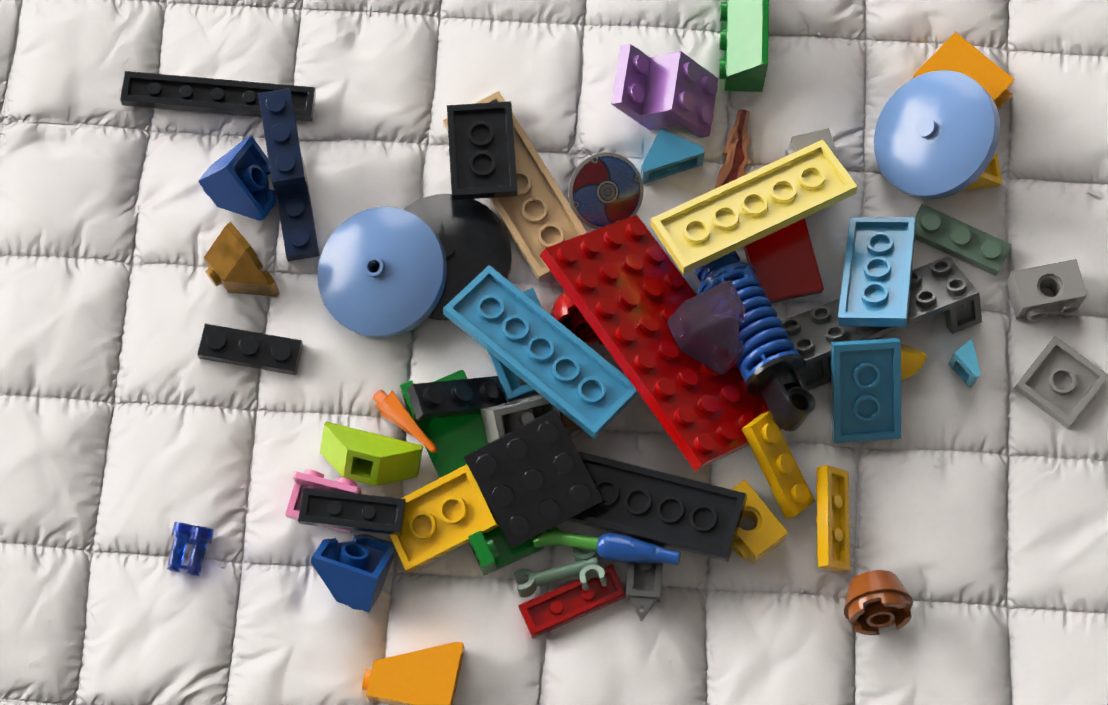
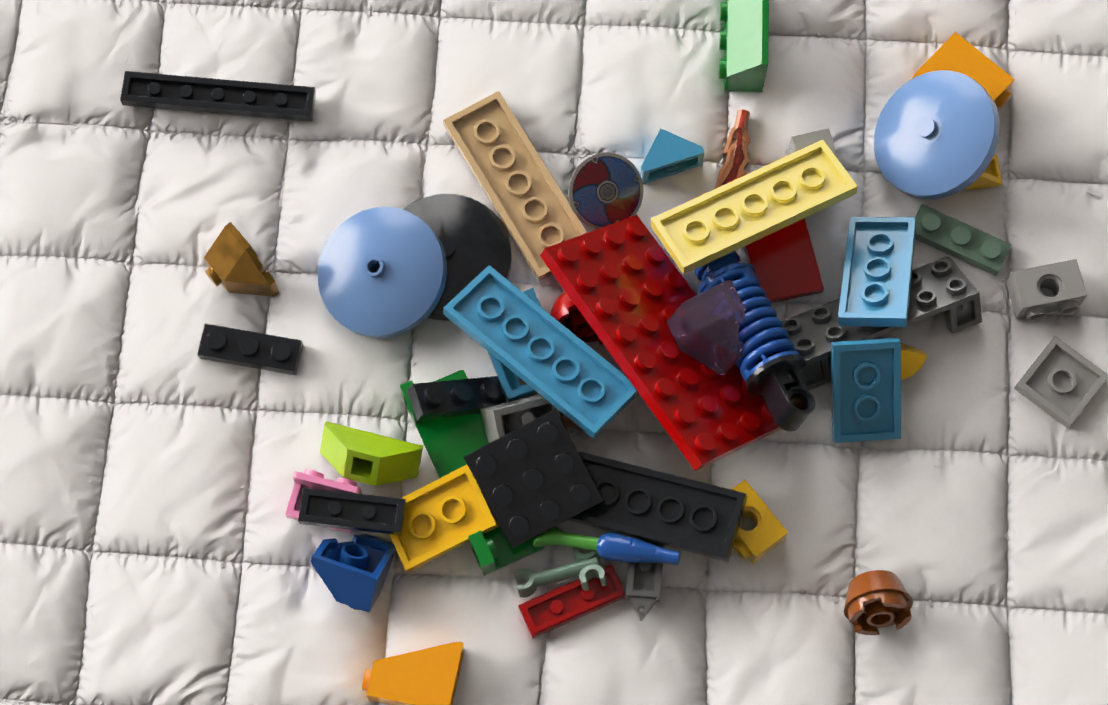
(190, 535): clear blue piece -> none
(241, 181): blue slope -> none
(288, 174): dark blue bracket -> none
(394, 411): orange piece -> none
(481, 150): black plate -> none
(664, 90): medium lavender bracket -> none
(778, 465): yellow plate -> none
(833, 519): yellow plate -> none
(965, 363): medium azure slope -> none

